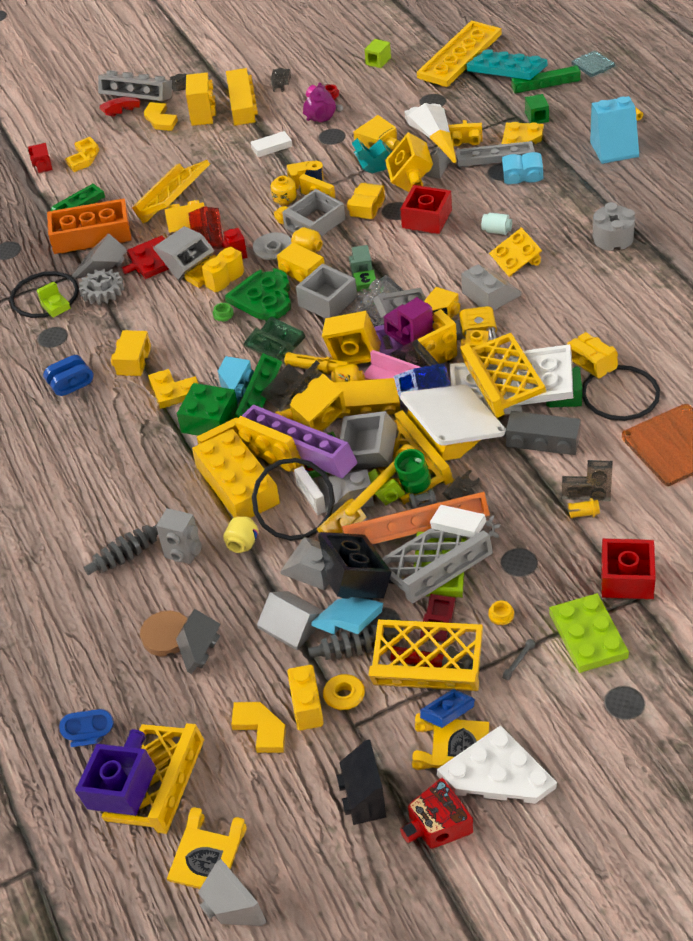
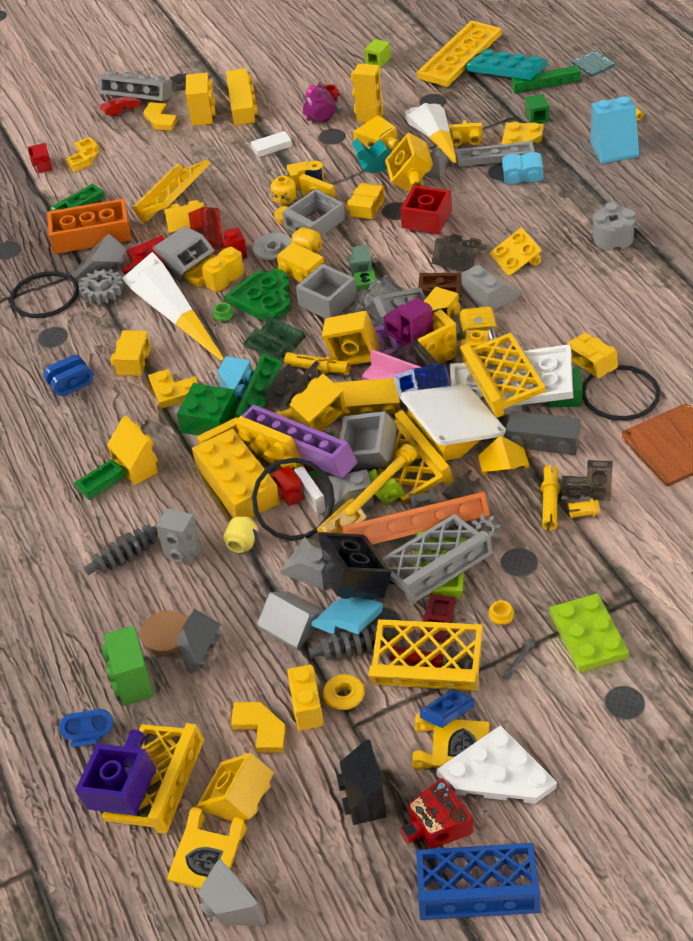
(52, 300): lime bracket -> none
(100, 479): none -> green plate
(127, 666): none -> bright green brick
(133, 451): none -> yellow slope
(157, 287): none -> white plate
(236, 788): none -> yellow slope
(280, 78): clear smoke plate -> none
(288, 485): none -> red brick
(347, 373): yellow head -> none
(367, 92): none -> yellow brick
(412, 471): green wheel -> none
(446, 281): none -> reddish brown wing
(456, 252): none -> clear smoke bracket
(458, 521): white tile -> none
(478, 899): none -> blue fence
(496, 223): light aqua brick -> none
(502, 455): none -> yellow slope
(550, 490): none -> yellow pin
(628, 568): red brick -> none

